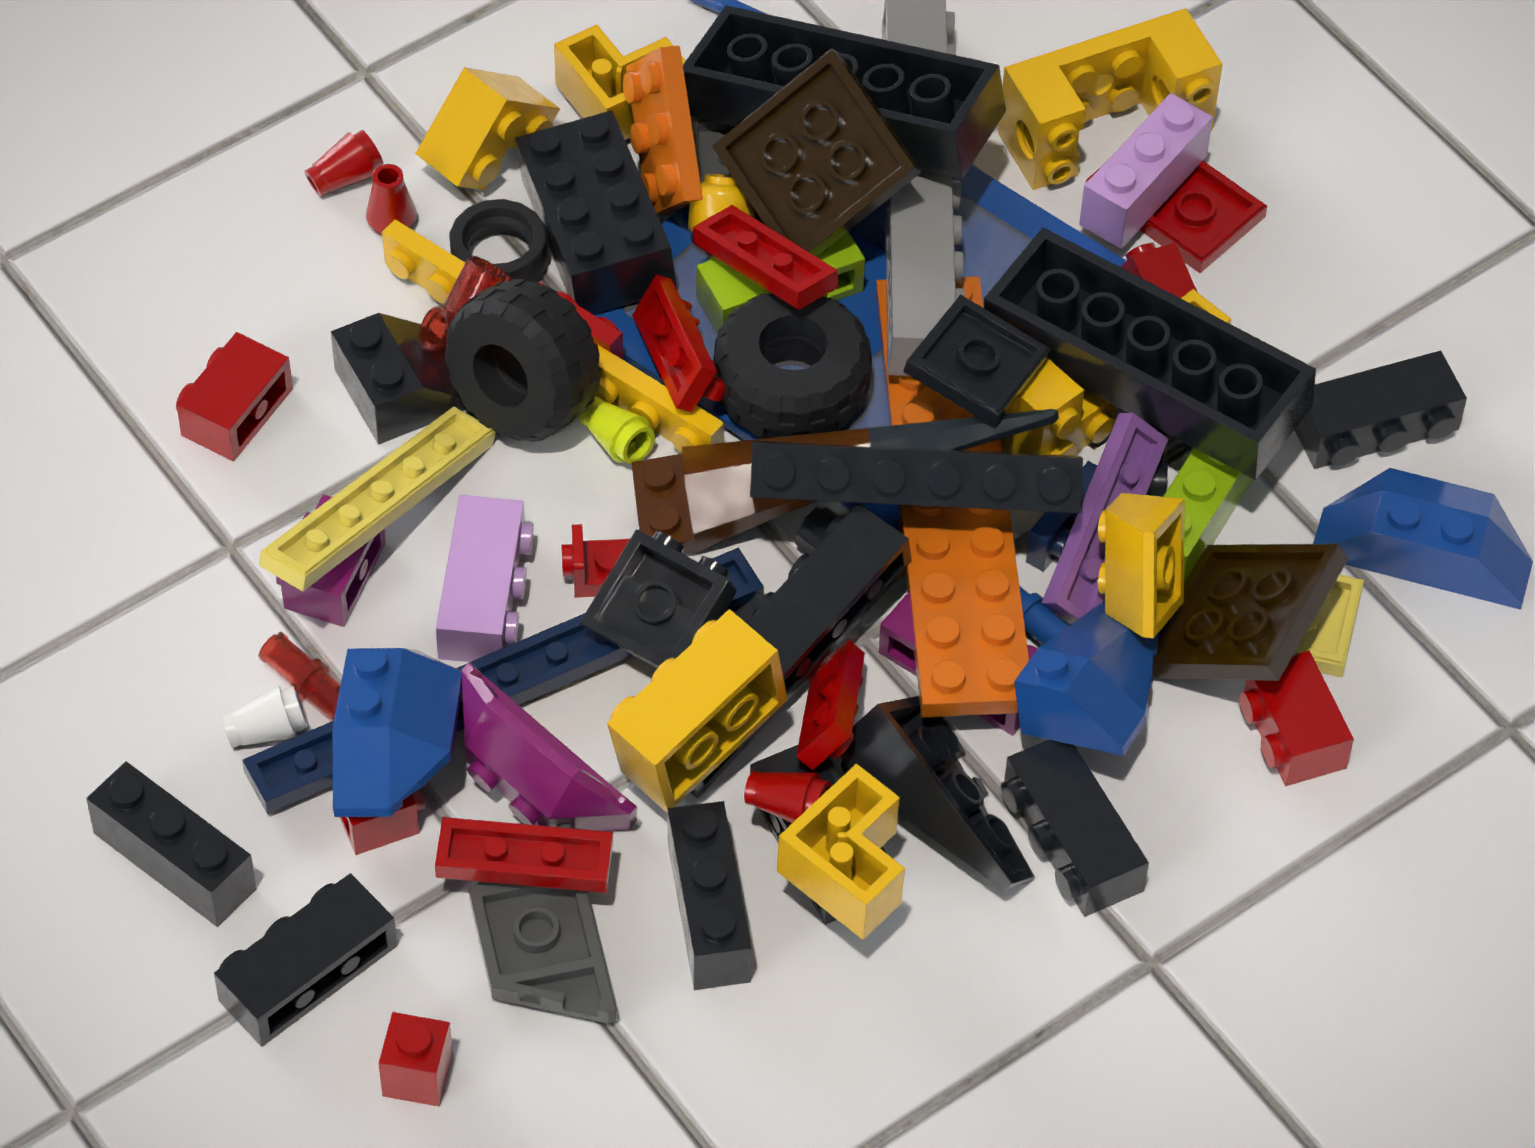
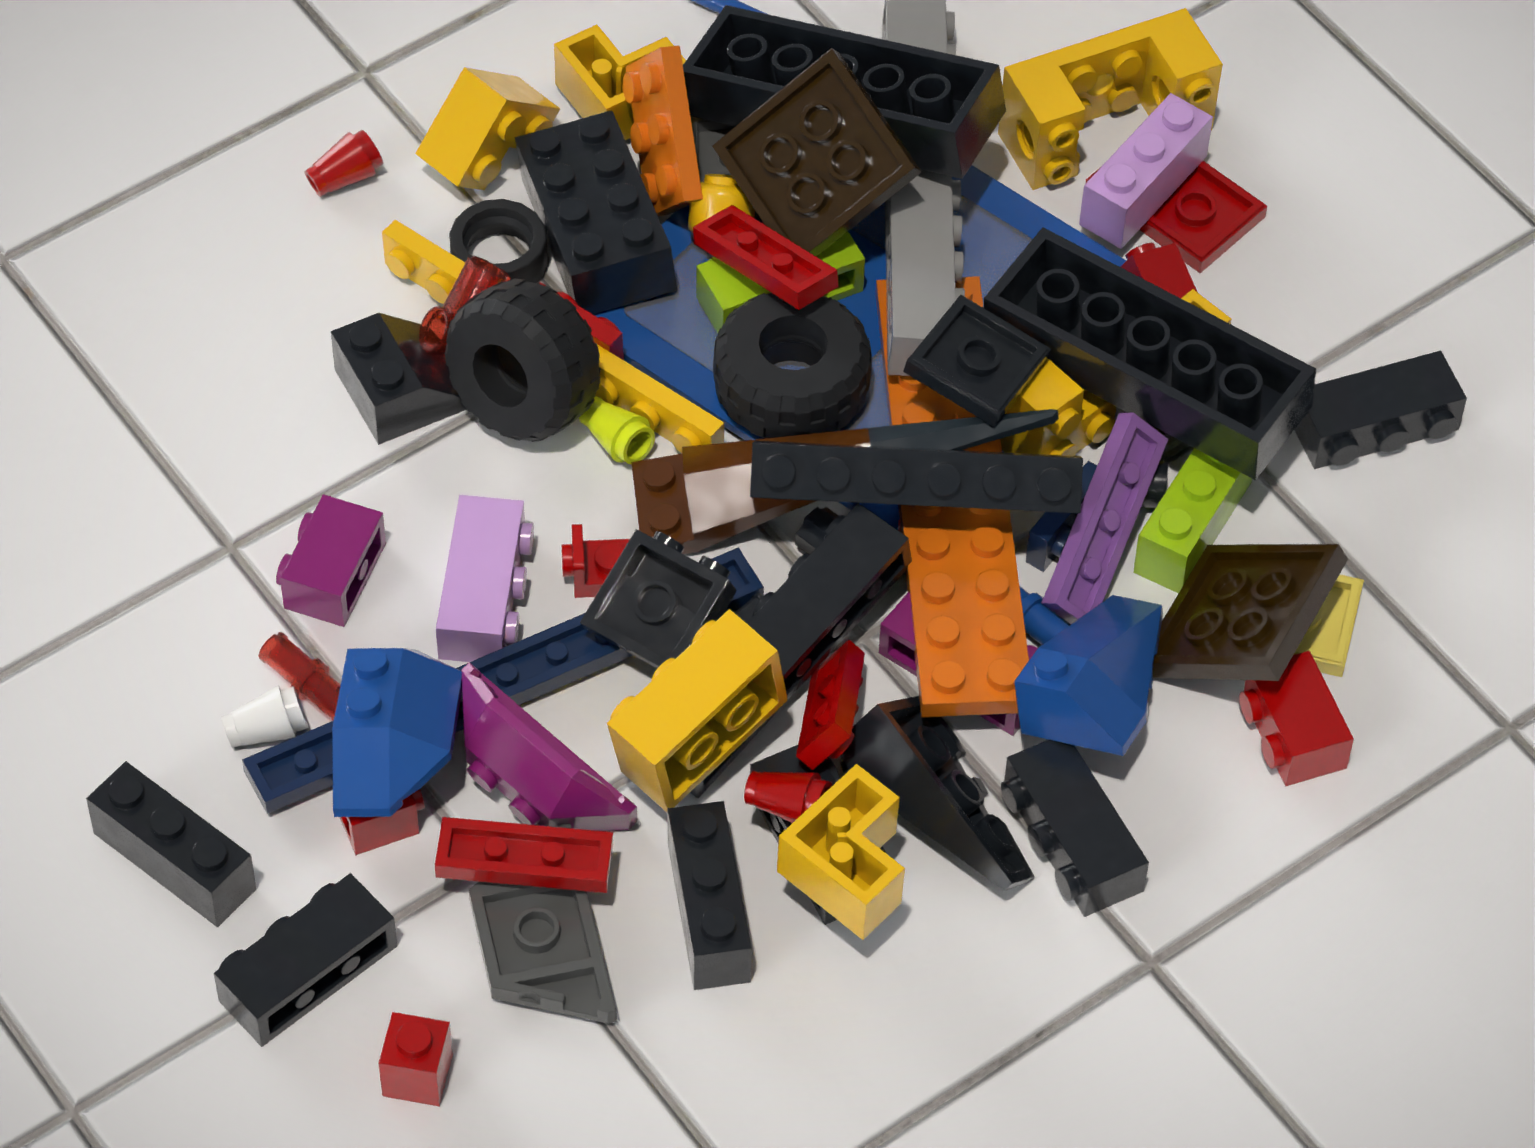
(234, 396): red brick -> none
(376, 499): light yellow tile -> none
(389, 199): red cone -> none
(677, 345): red plate -> none
(1142, 560): yellow slope -> none
(1430, 536): blue wedge -> none

